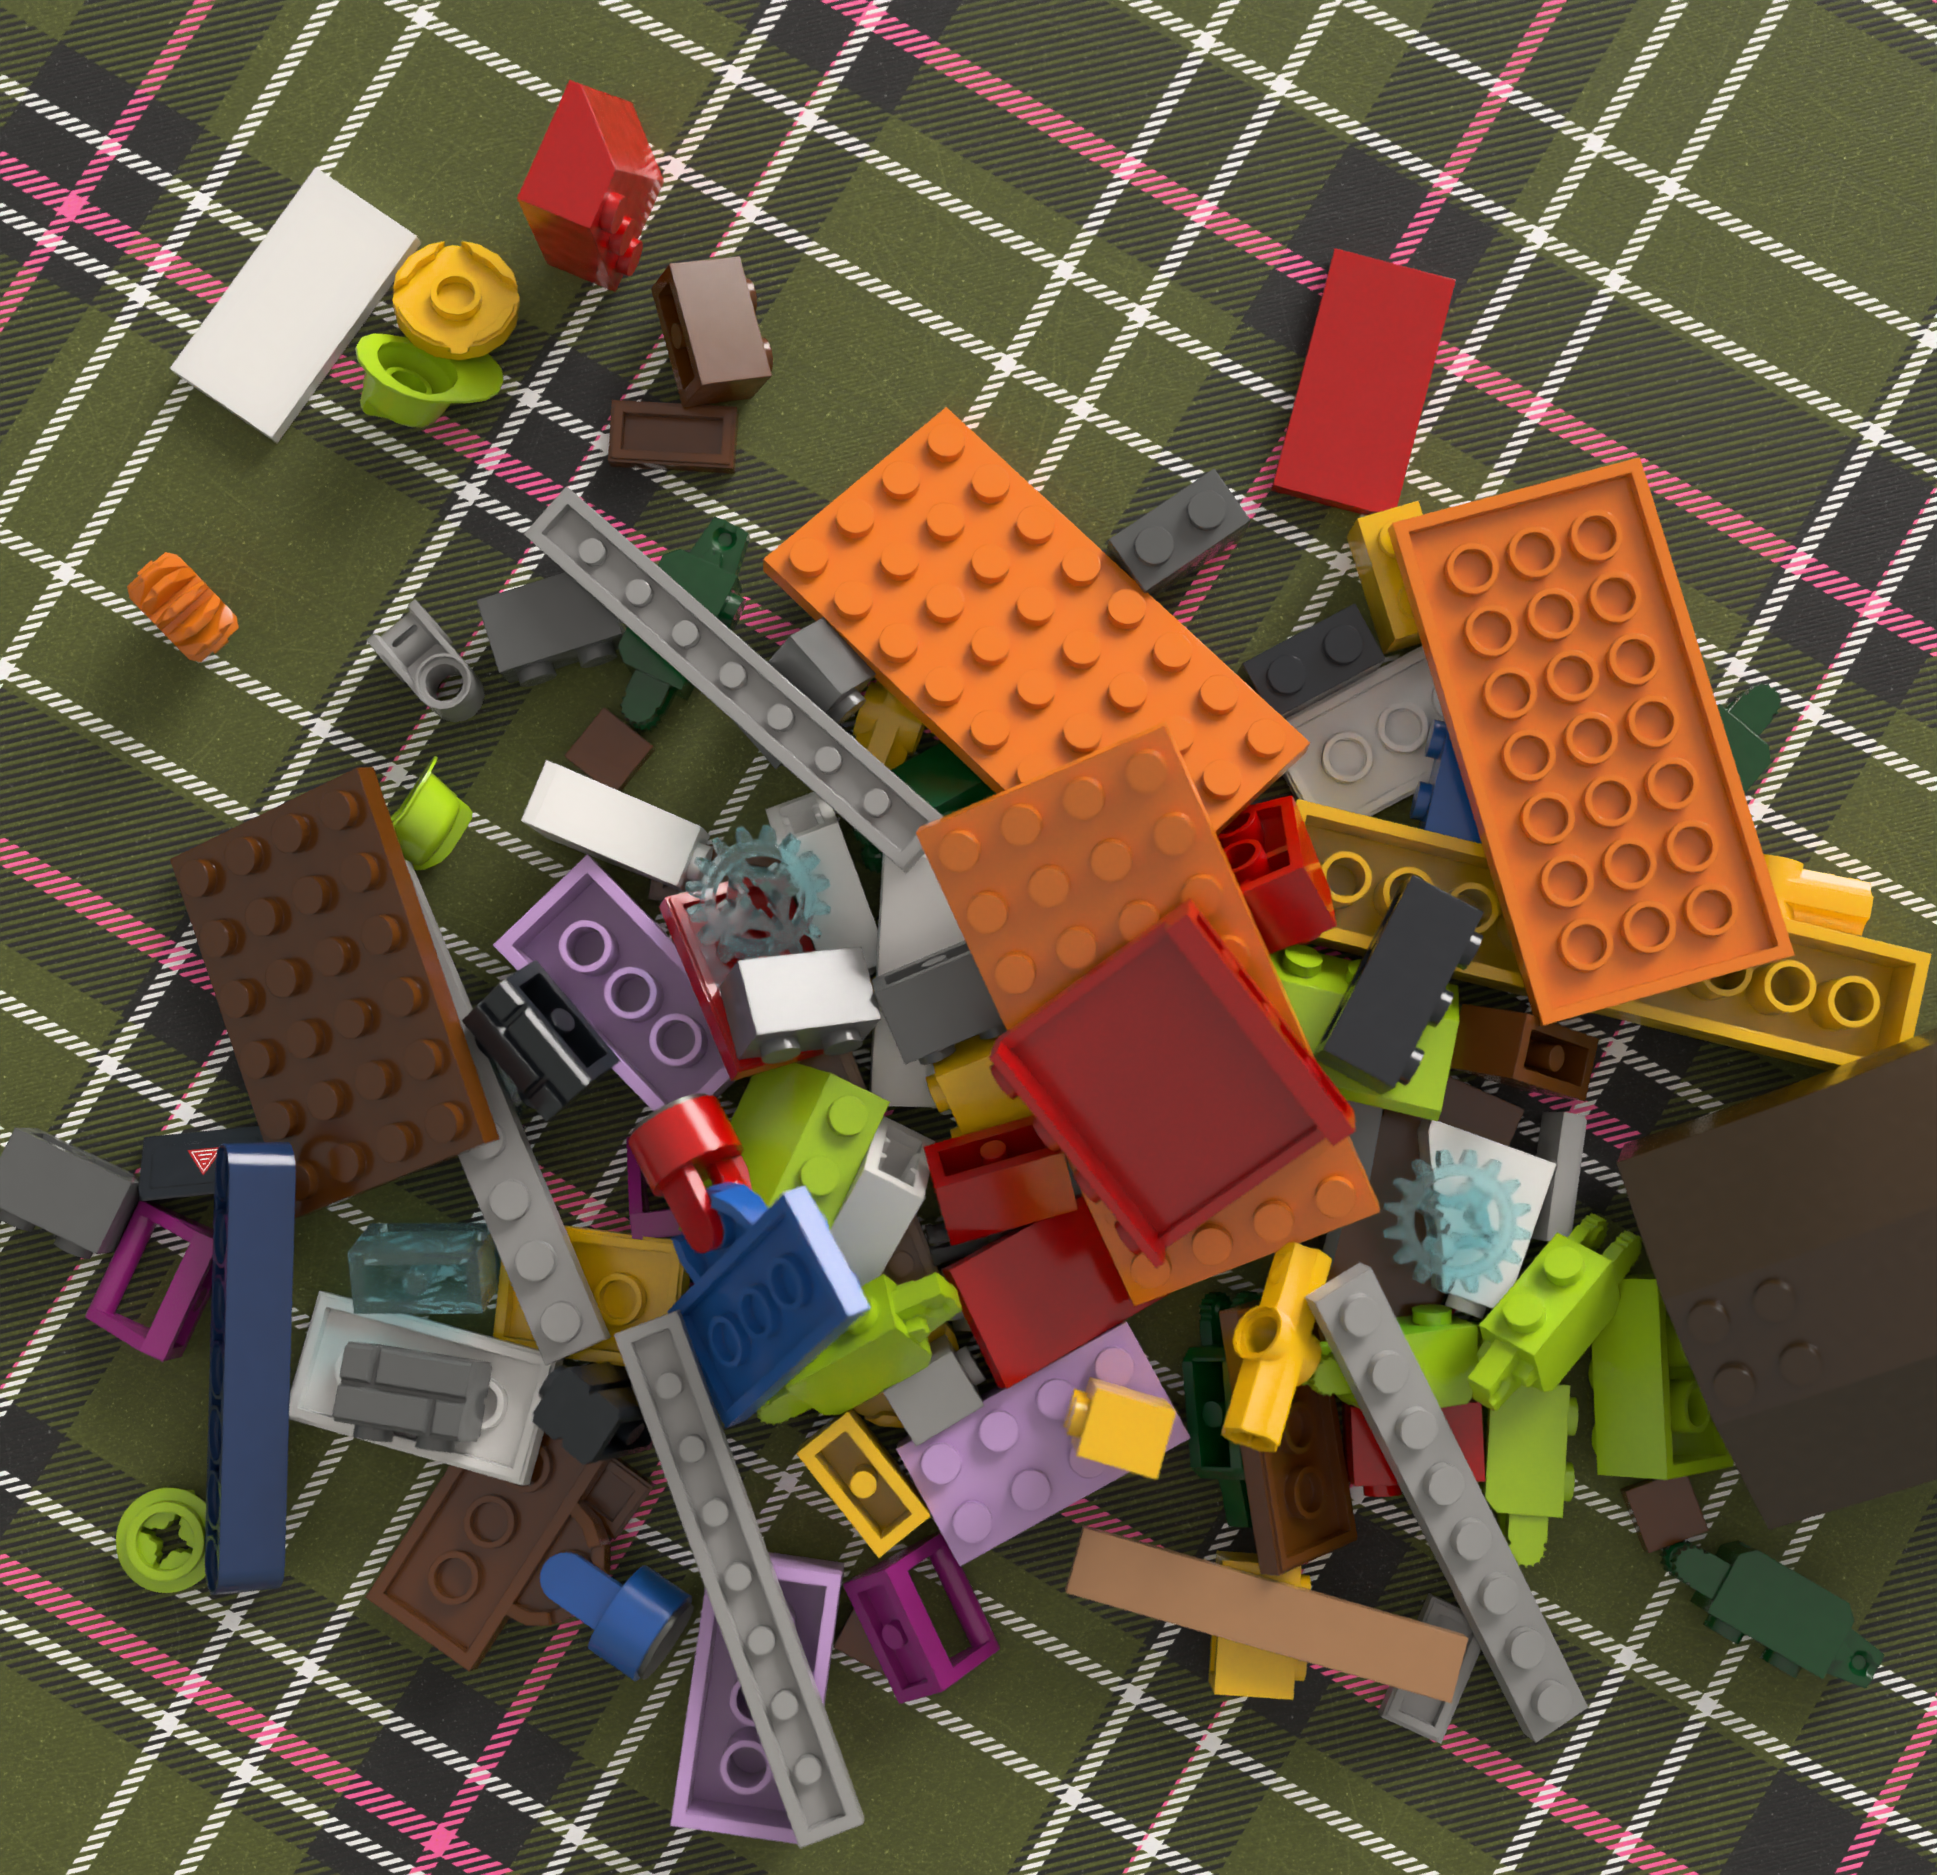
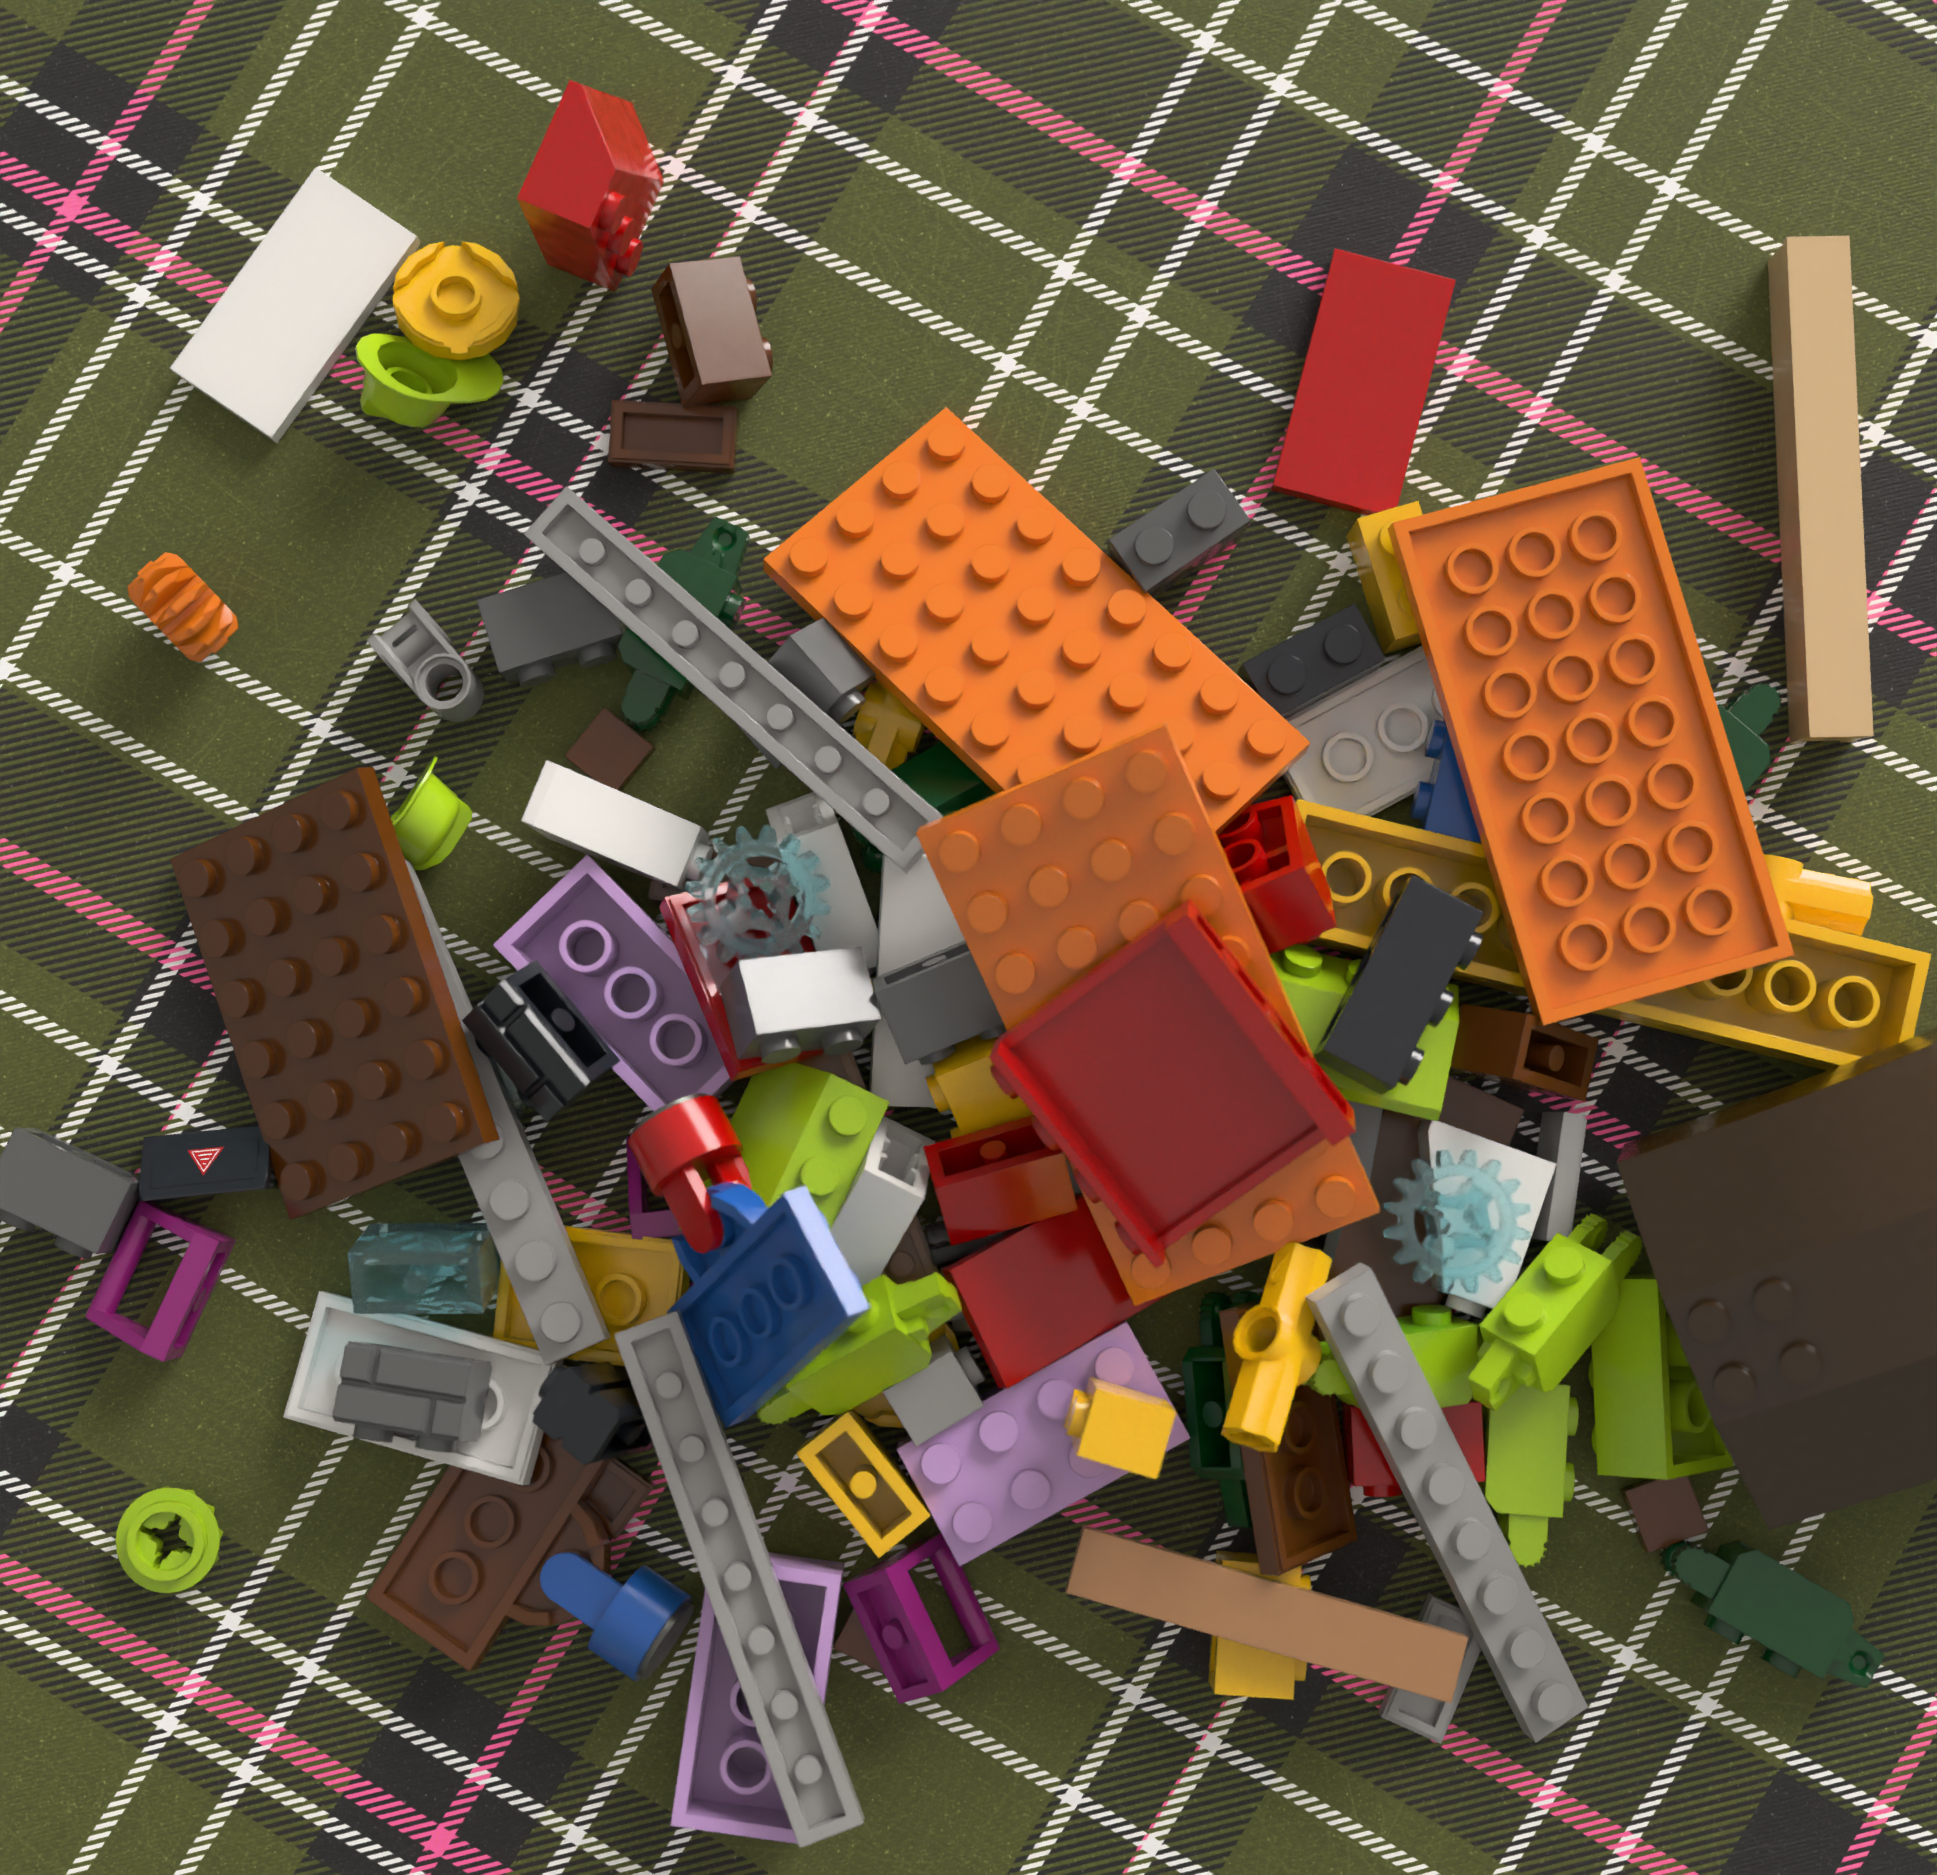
(249, 1367): dark blue beam -> none
(1820, 490): none -> tan tile

